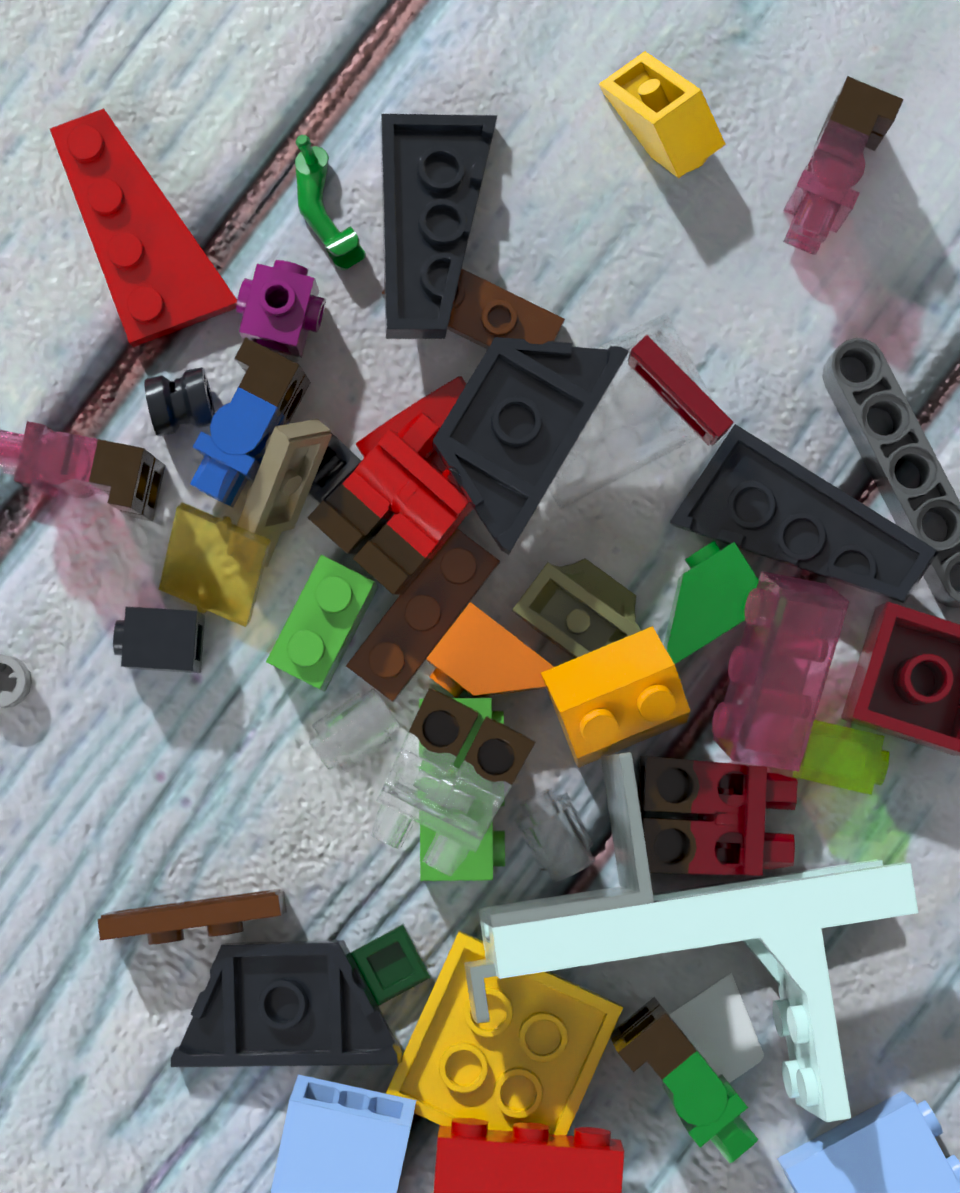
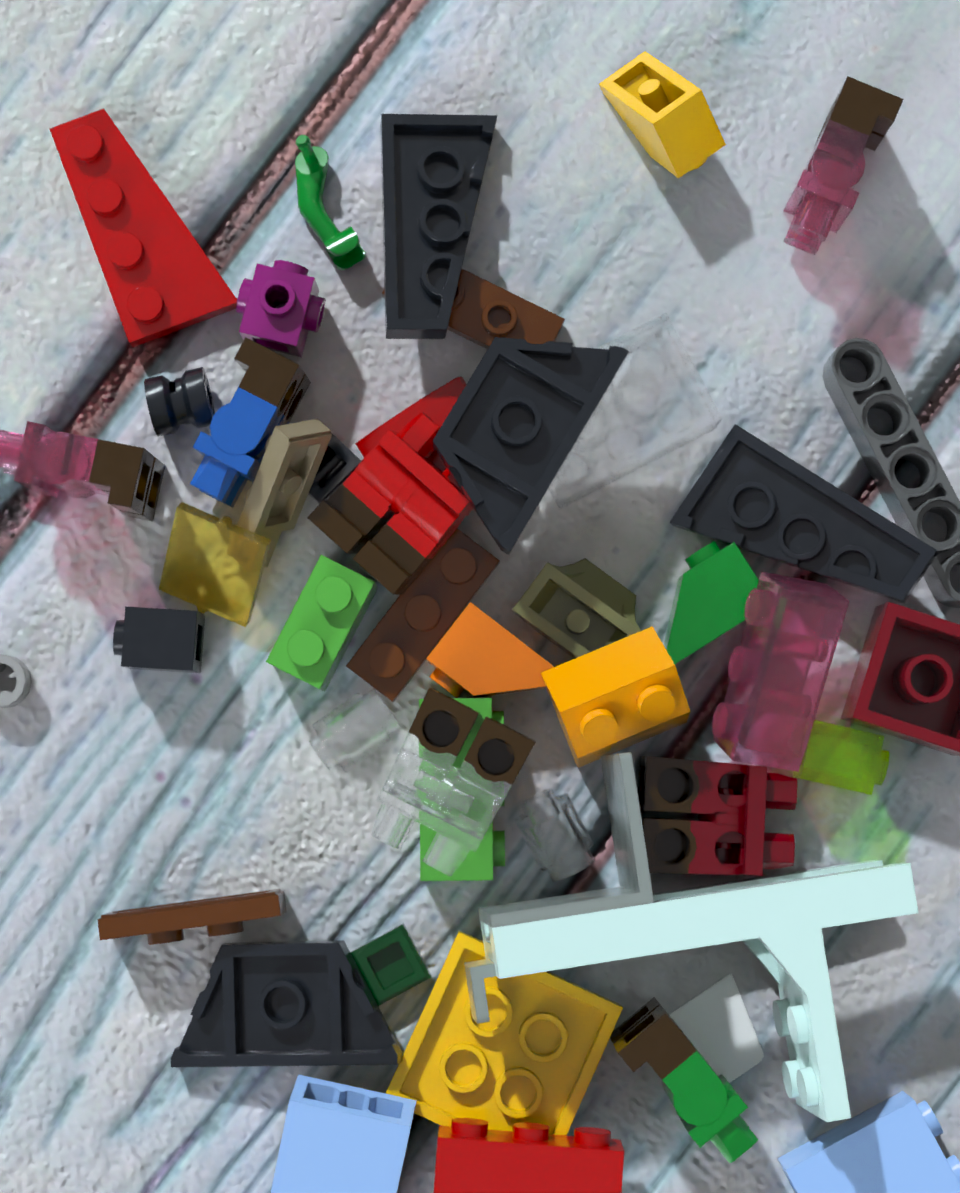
(678, 391): dark red tile -> none

